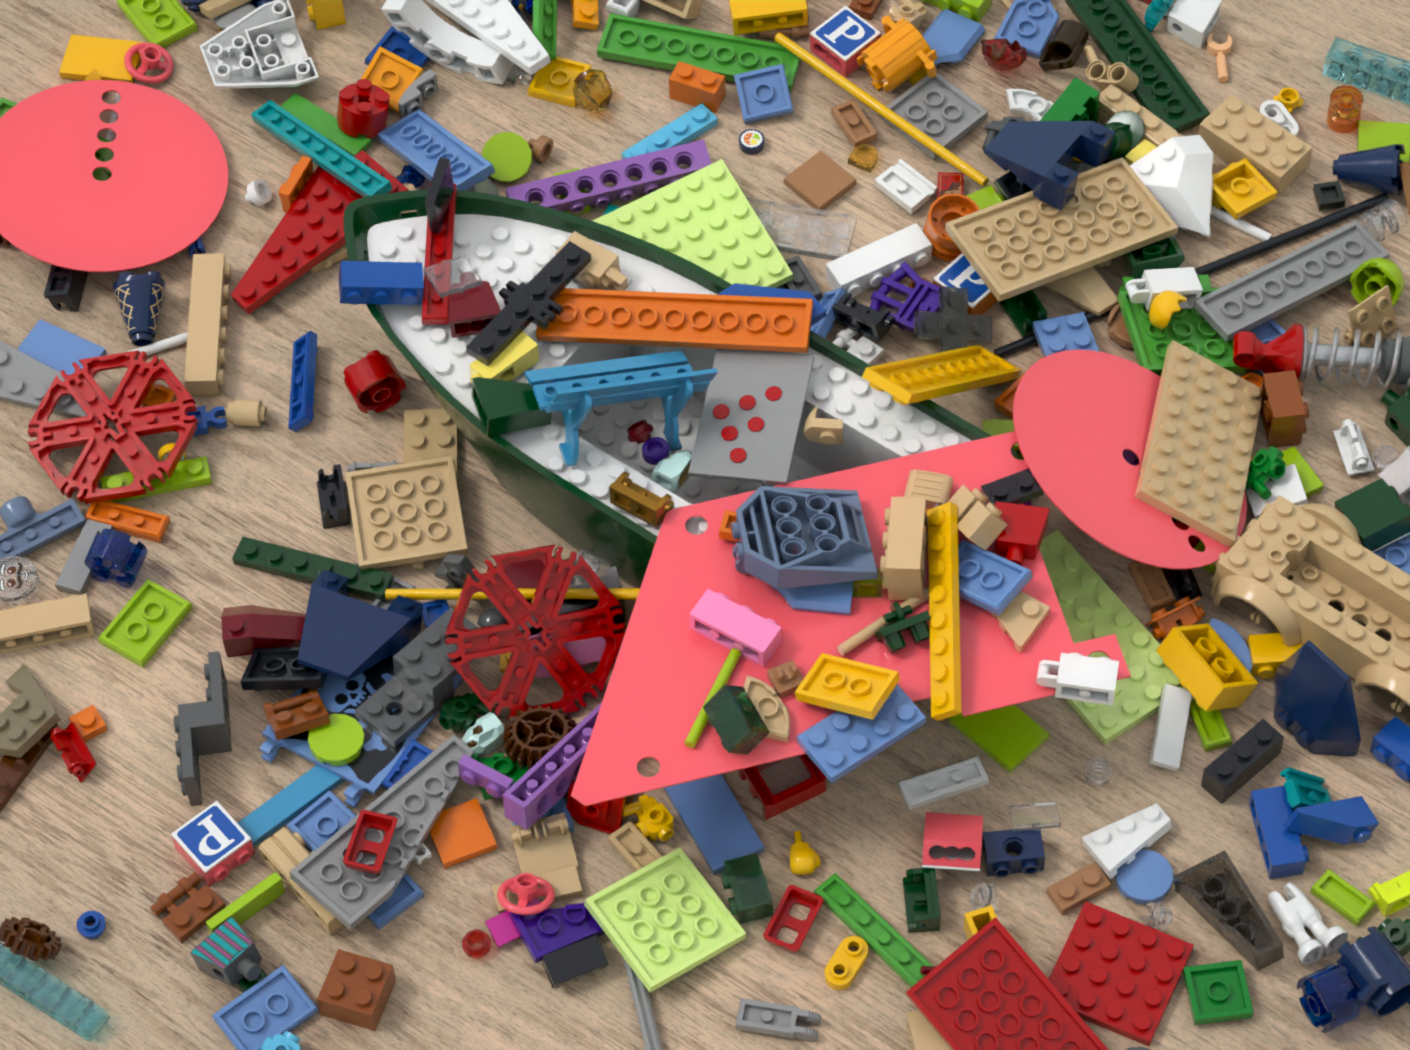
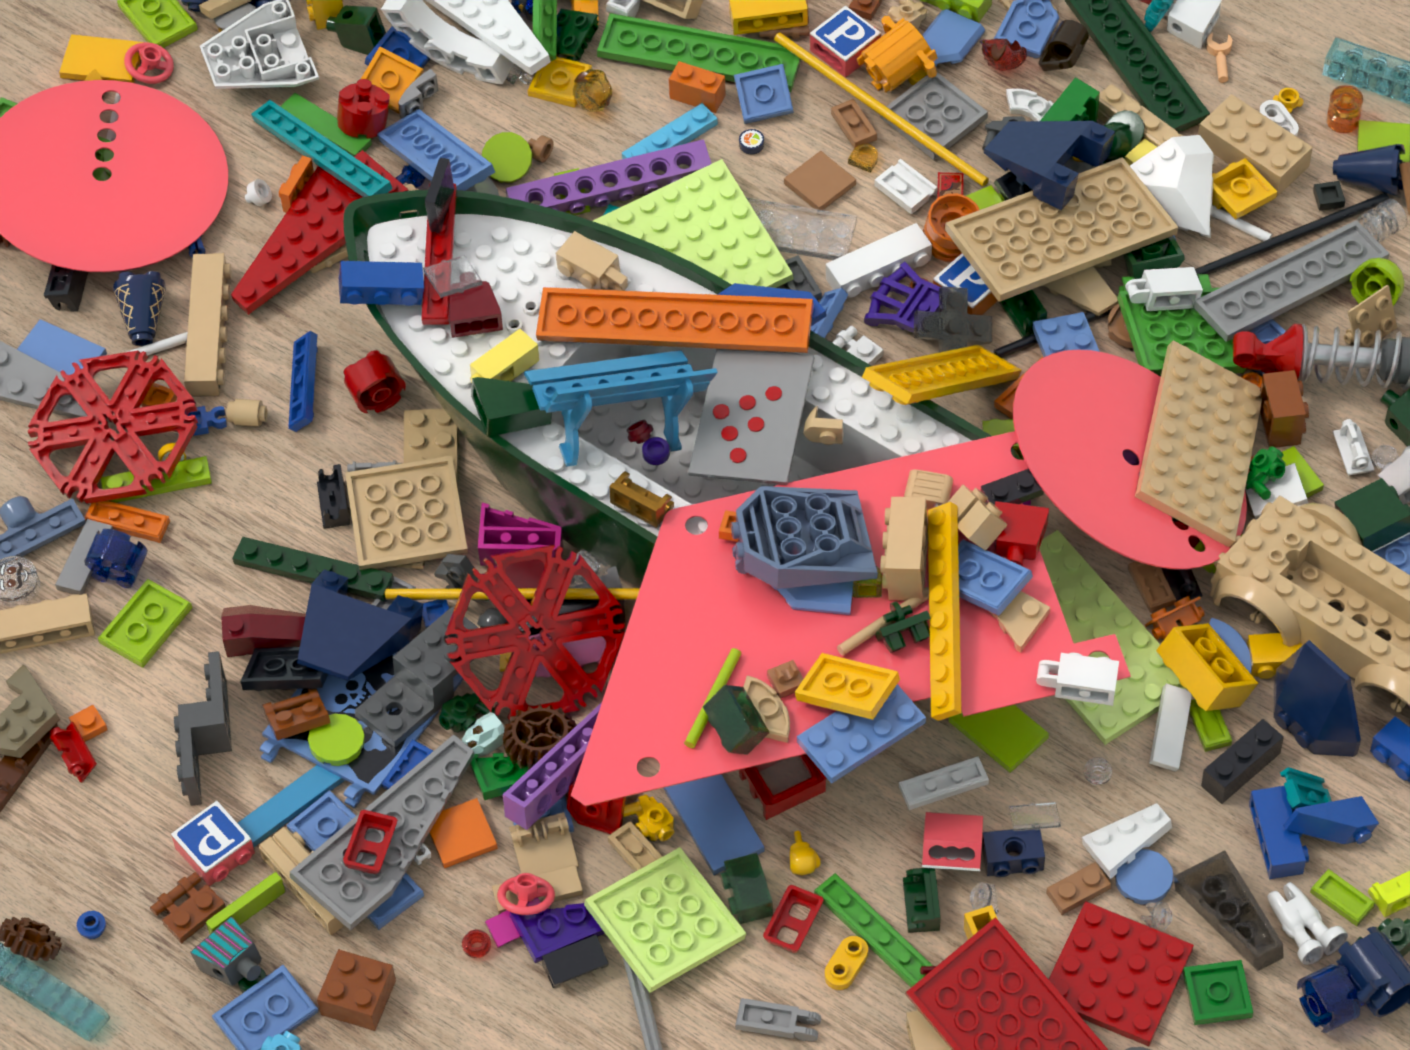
(357, 28): none -> dark green torso
(477, 773): medium lavender plate -> none
(506, 533): none -> dark pink wedge
(529, 303): black hinge -> none
(573, 32): none -> dark green hinge
(673, 471): light aqua rock -> none
(735, 627): bright pink brick -> none
(862, 318): black hinge -> none
(1105, 75): tan beam -> none
(1163, 307): yellow hair -> none

